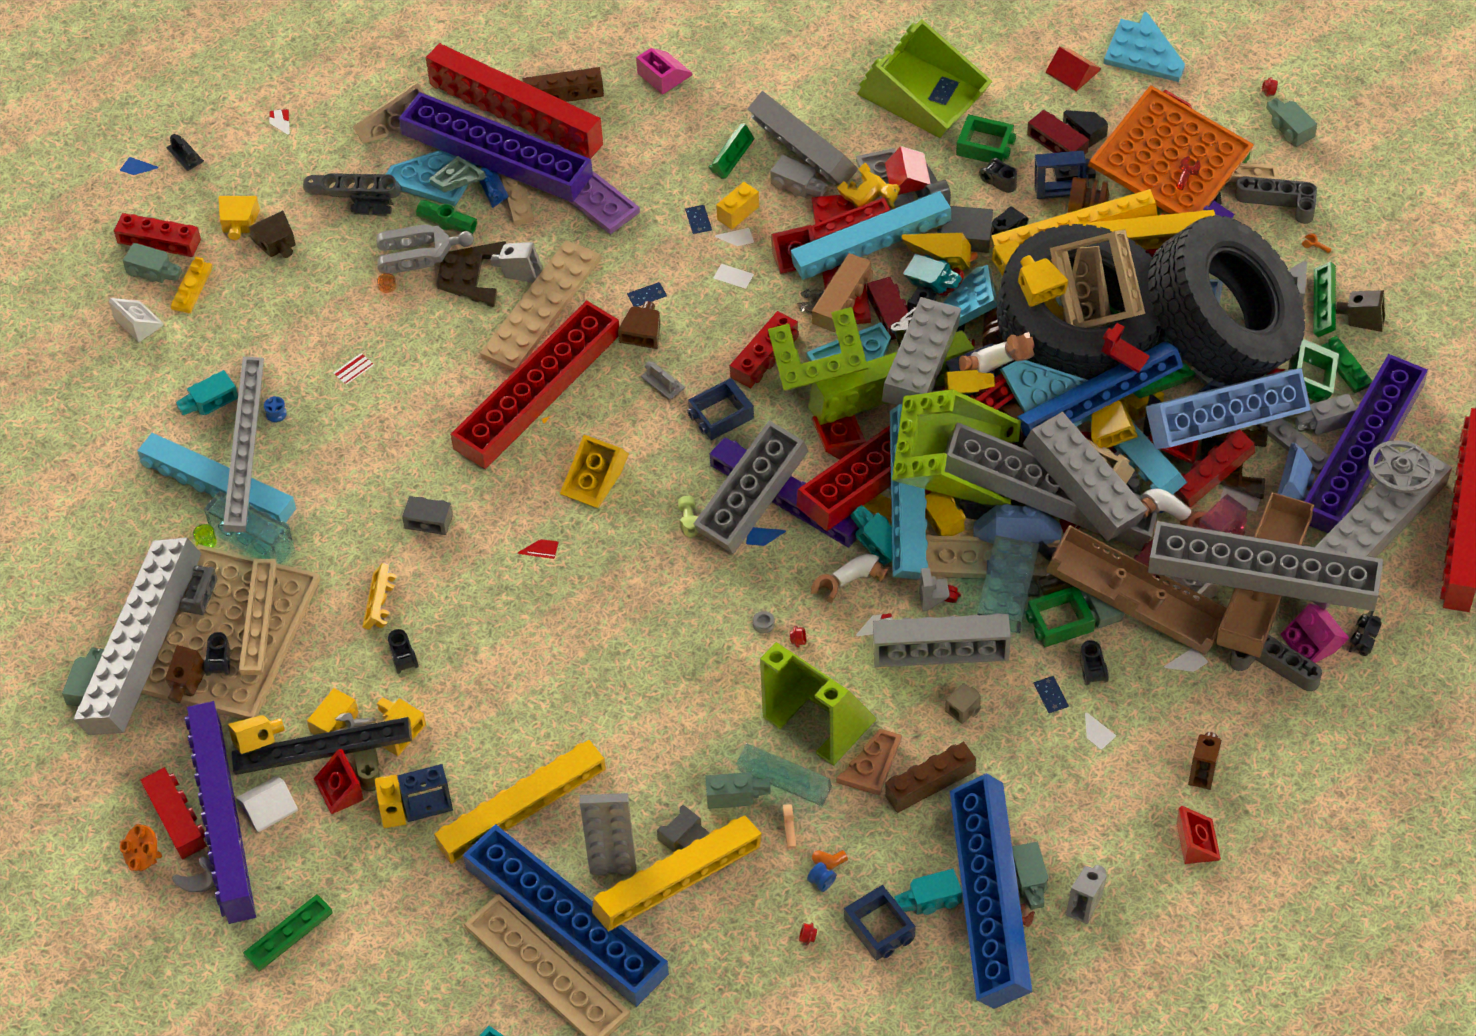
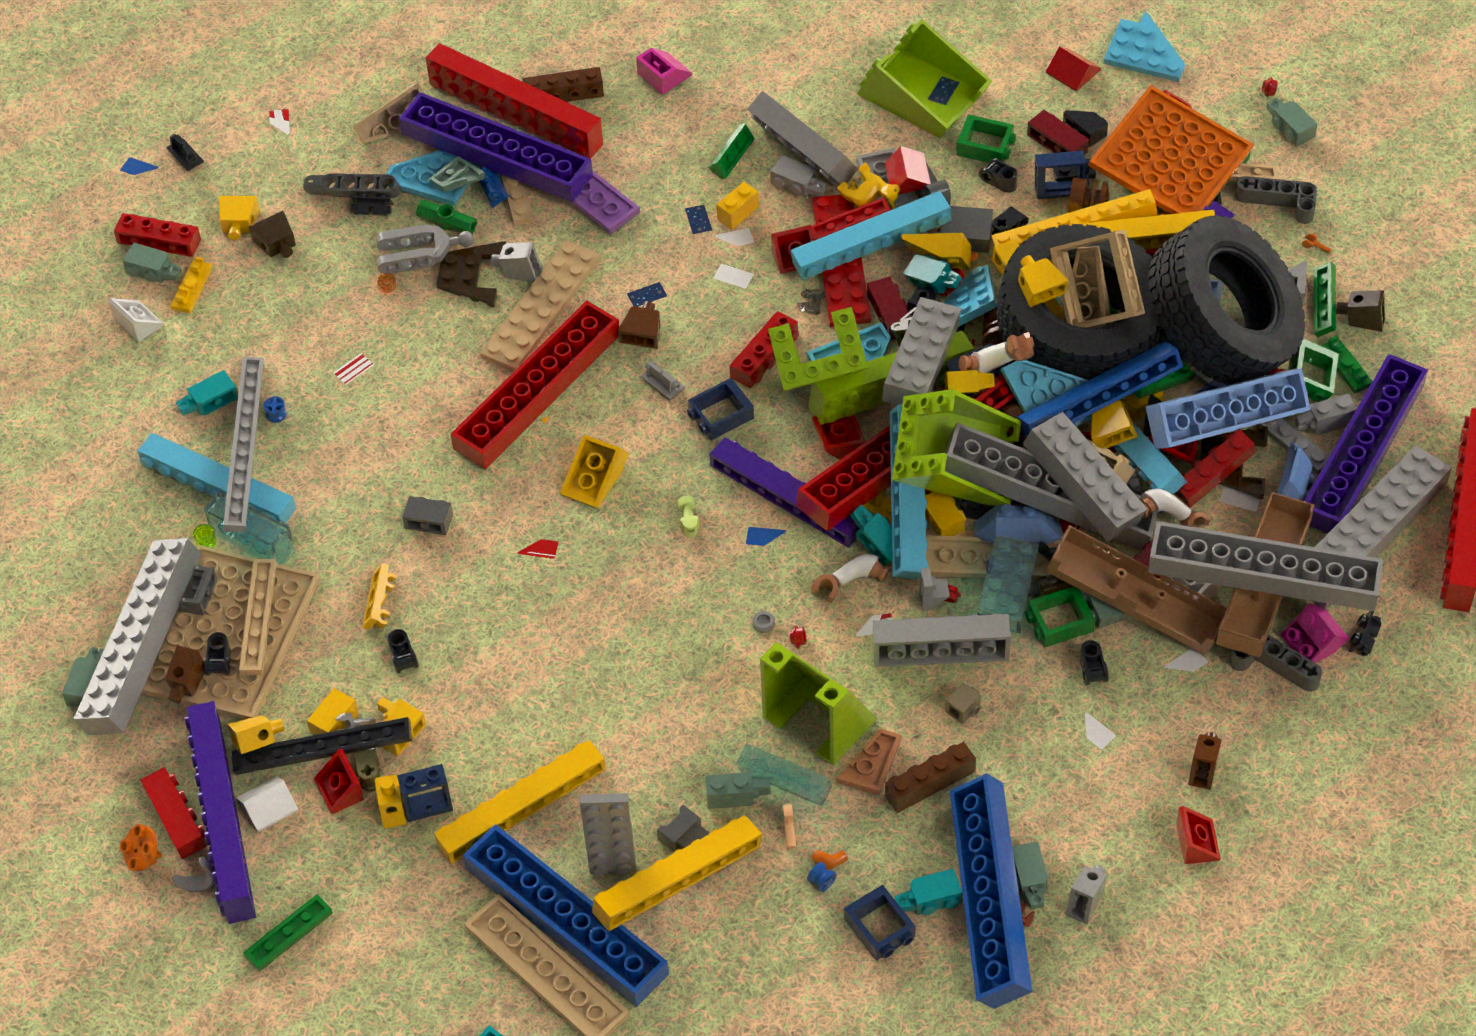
(751, 487): light grey brick -> none
(807, 933): red plate -> none
(842, 290): medium nougat brick -> none
(1051, 694): dark blue sticker -> none
(1123, 351): red bracket -> none
(1187, 171): clear red bar -> none
(1226, 517): clear pink brick -> none
(1401, 466): light grey wheel -> none

